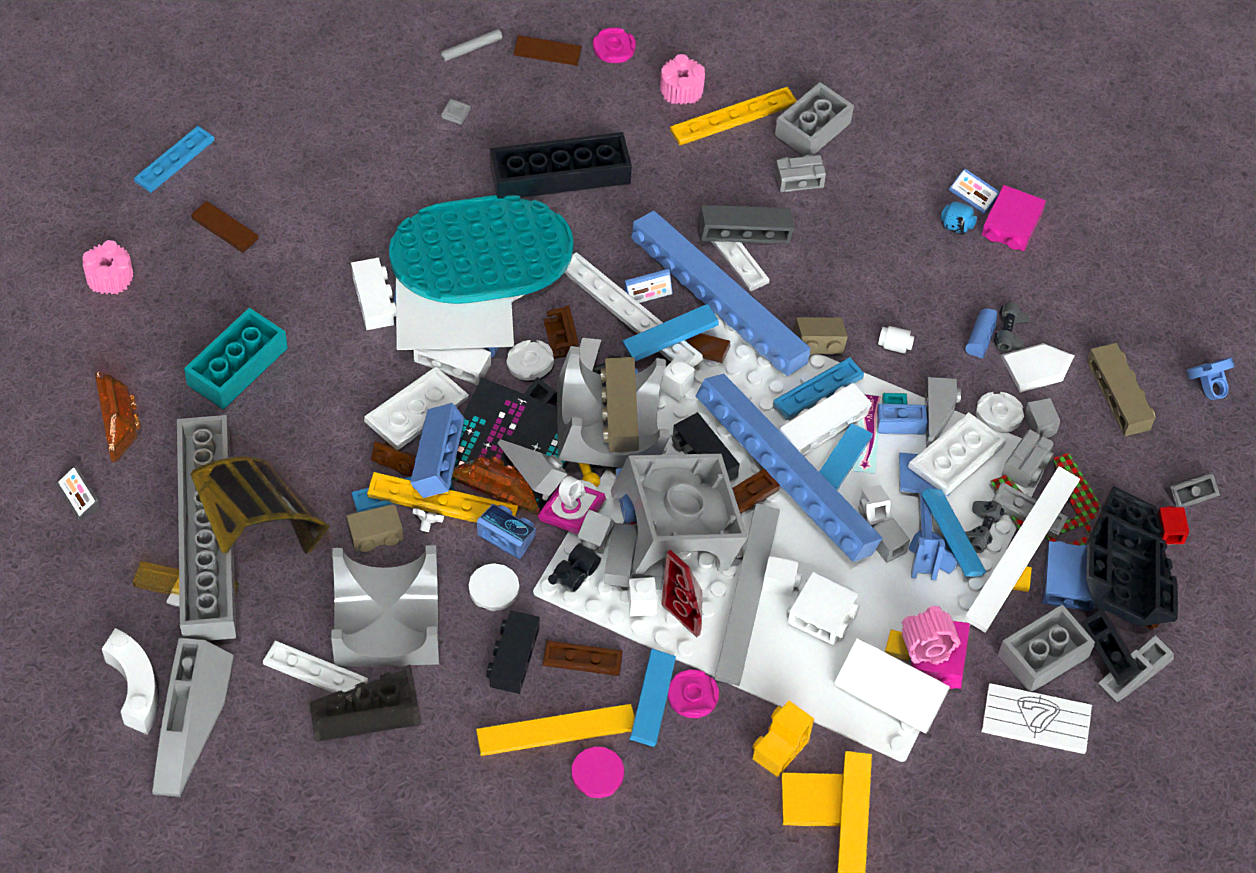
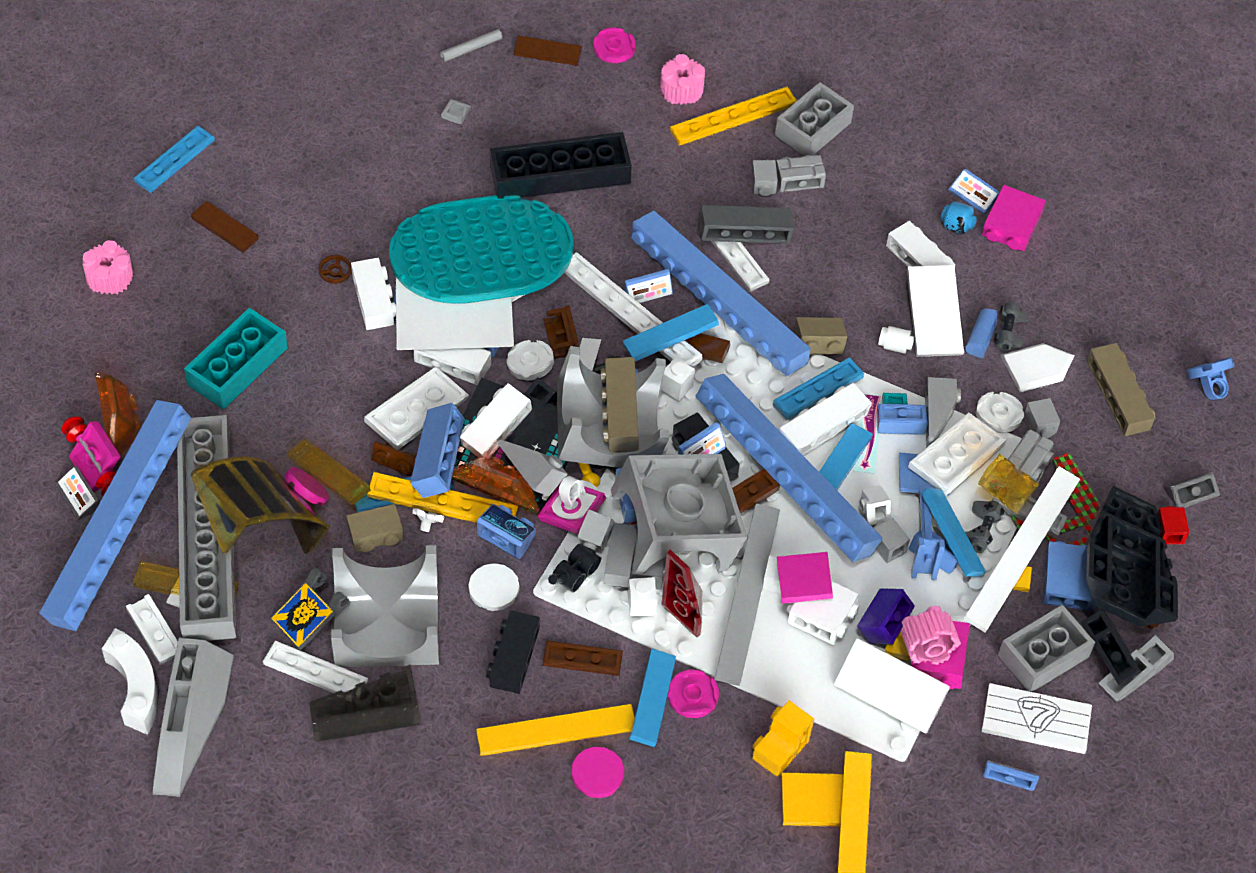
(93, 452): none -> dark pink plate
(115, 515): none -> medium blue brick
(153, 629): none -> white hinge
(307, 486): none -> dark pink tile
(307, 611): none -> flag
(324, 273): none -> reddish brown piece
(328, 471): none -> clear yellow tile
(495, 421): none -> white brick
(706, 442): none -> slope
(764, 177): none -> light grey brick
(804, 577): none -> dark pink tile
(885, 616): none -> dark purple brick
(915, 248): none -> white brick
(935, 311): none -> white tile
(1007, 485): none -> clear yellow brick
(1010, 775): none -> medium blue slope

